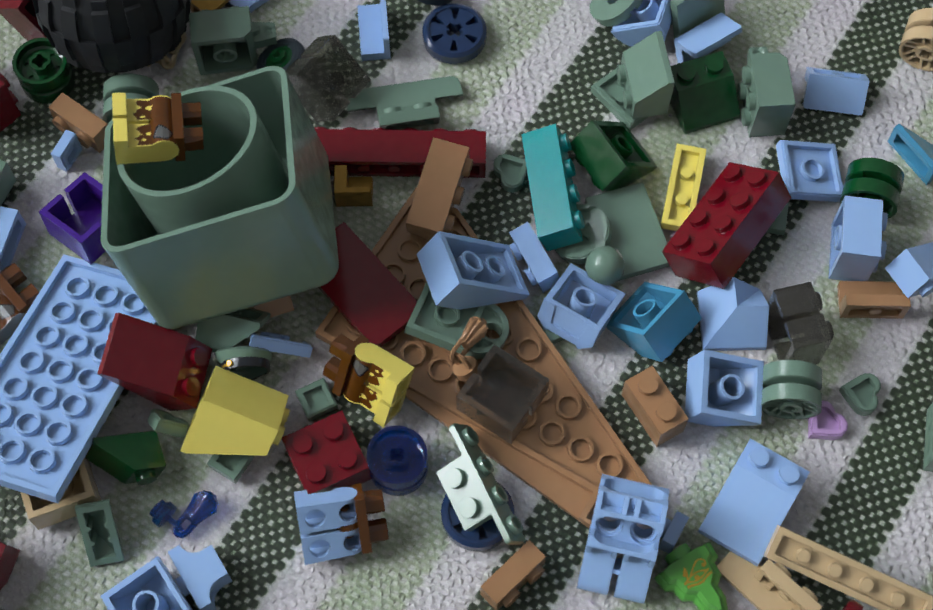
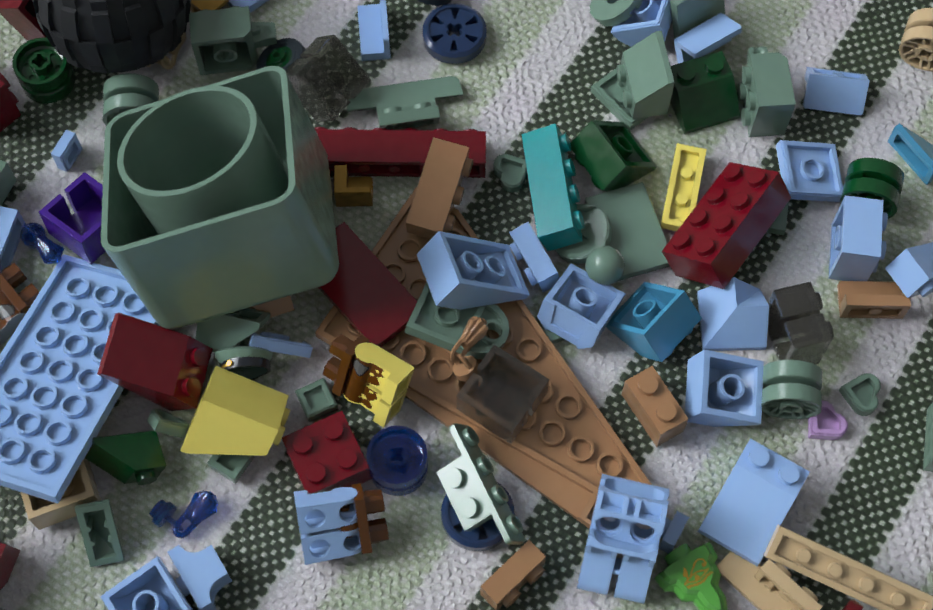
(35, 236): none -> clear blue piece
(77, 119): medium nougat piece -> none
(154, 128): hips -> none

